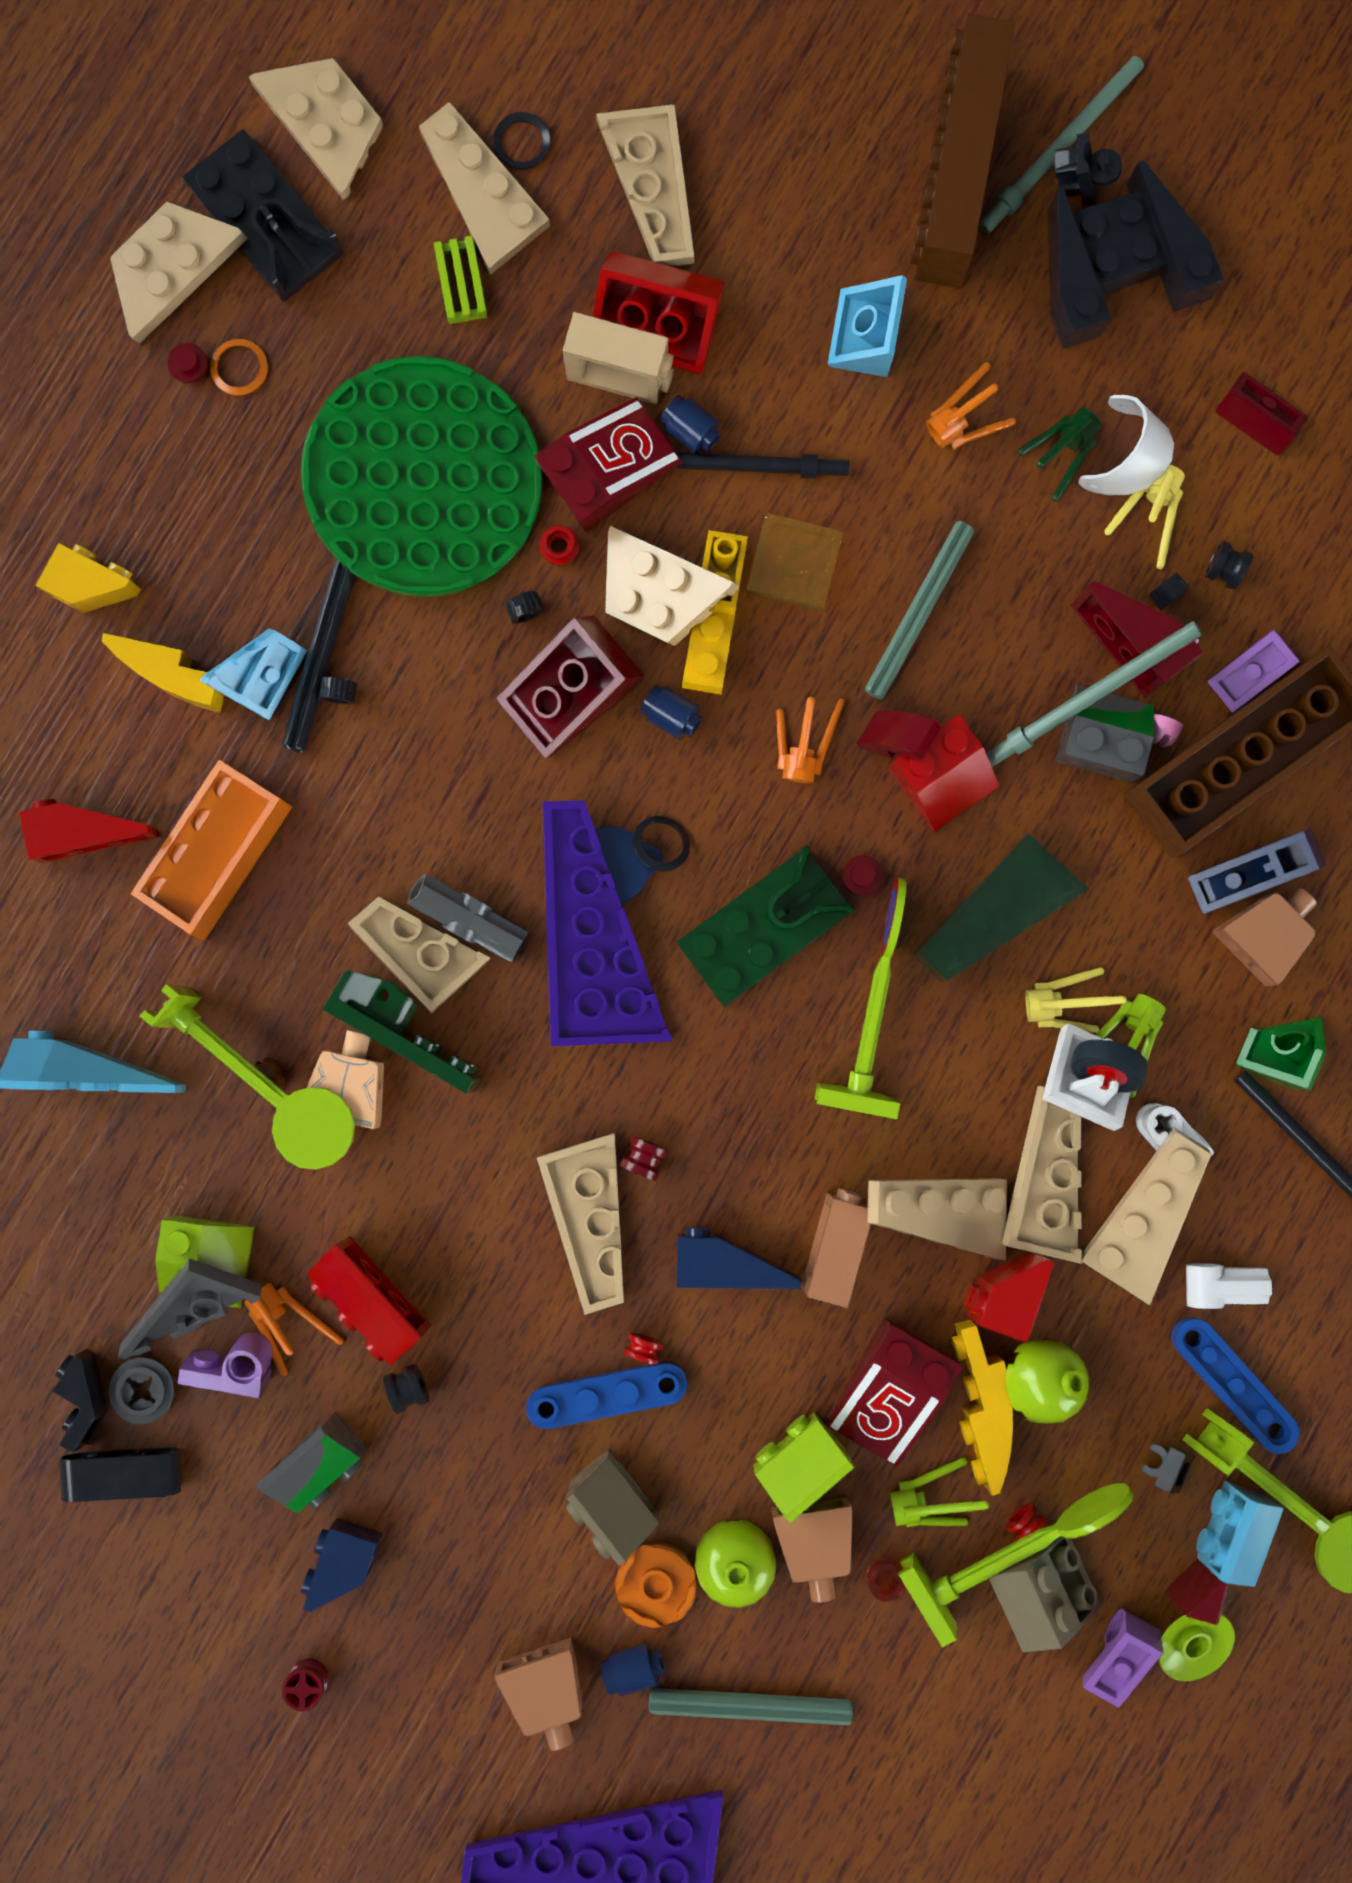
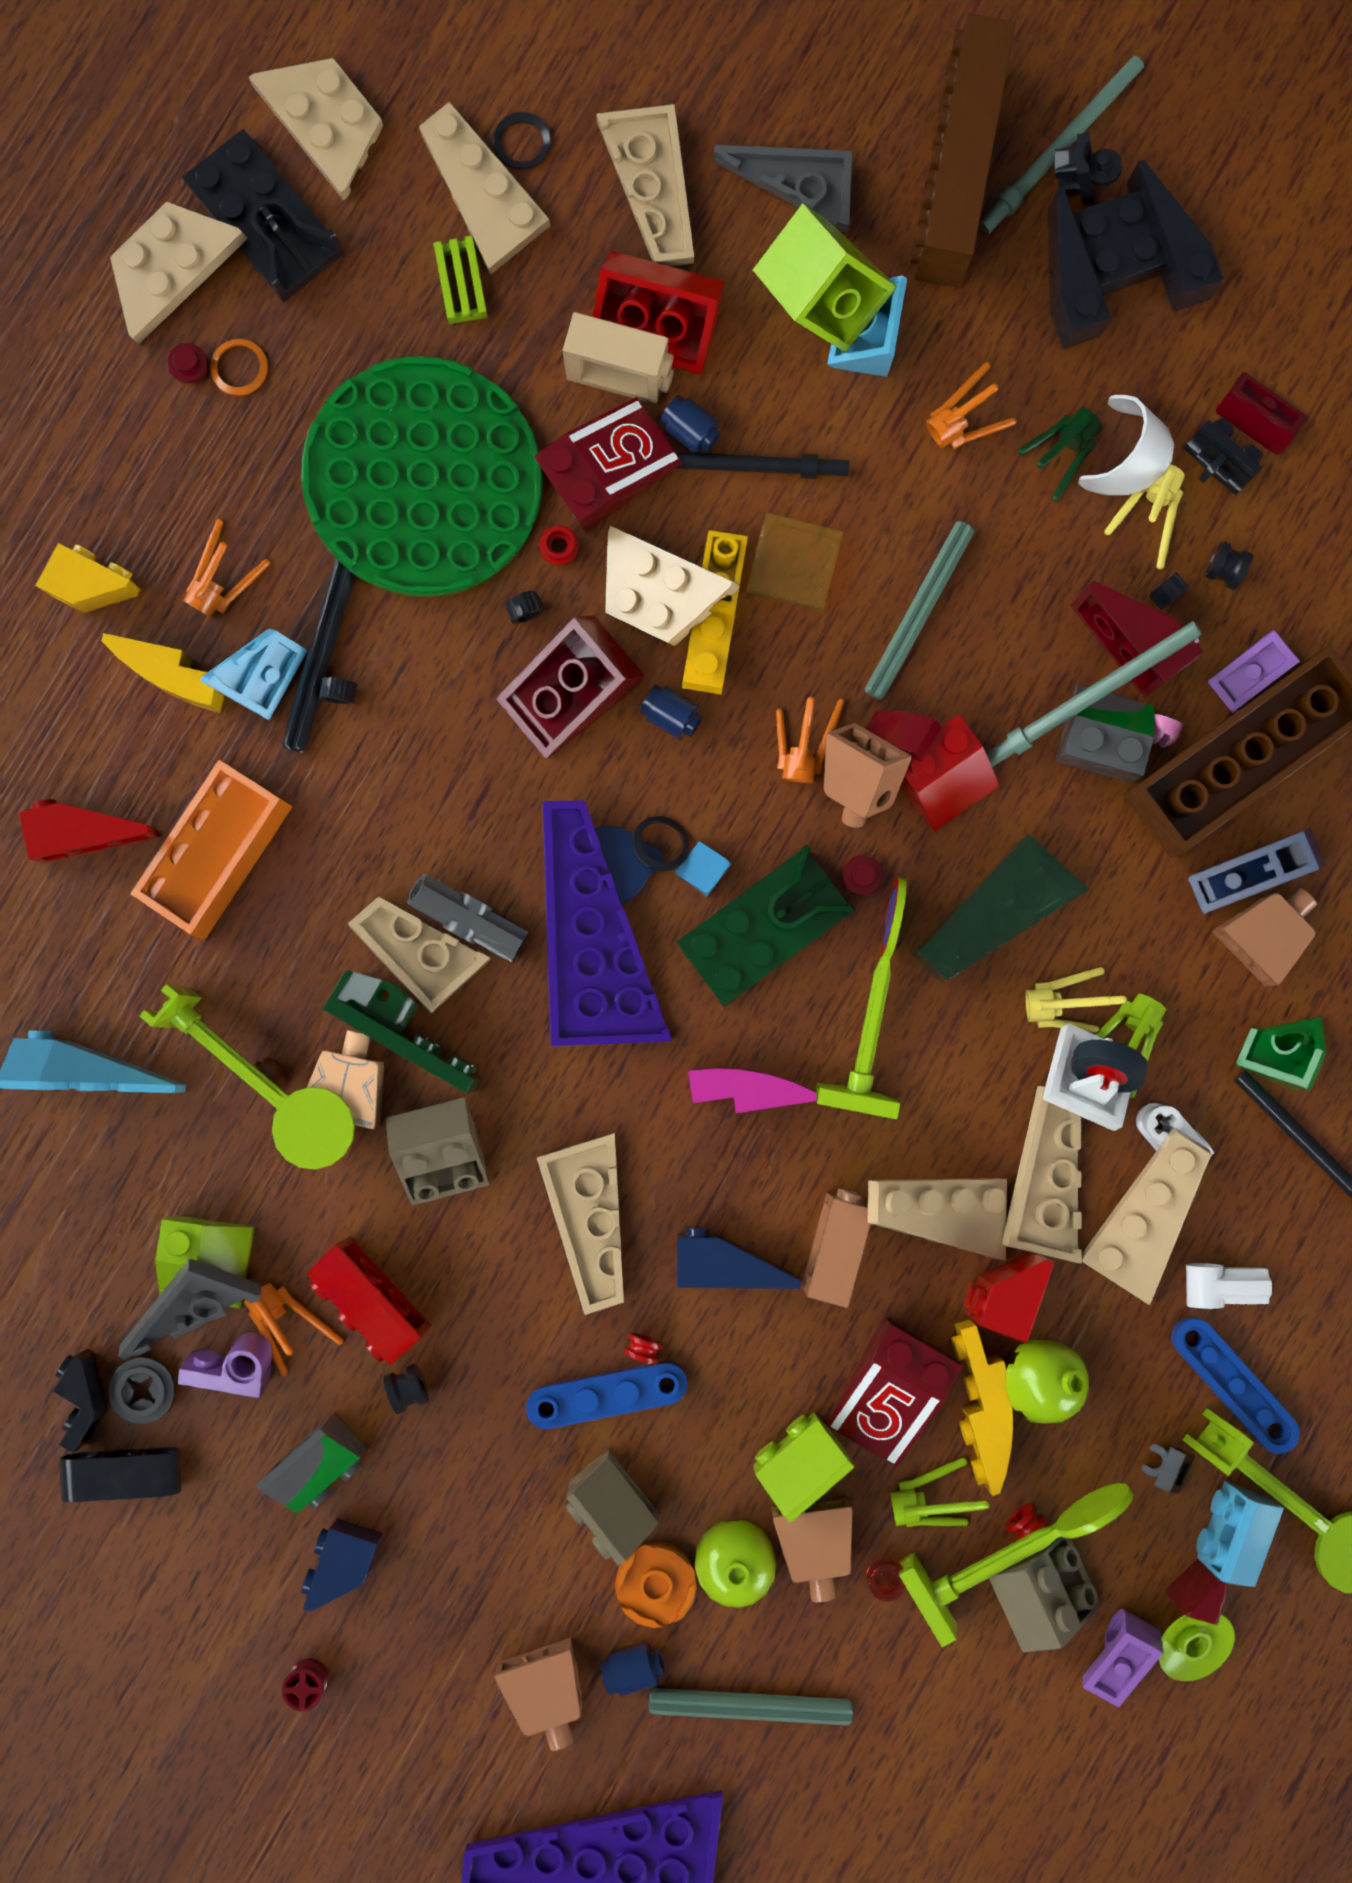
(205, 593): none -> orange plant
(436, 1151): none -> dark tan slope
(644, 1158): dark red wheel -> none
(703, 868): none -> dark azure slope
(747, 1088): none -> dark pink slope
(797, 176): none -> dark grey wing
(823, 279): none -> lime slope
(862, 772): none -> nougat torso
(1222, 456): none -> black hips

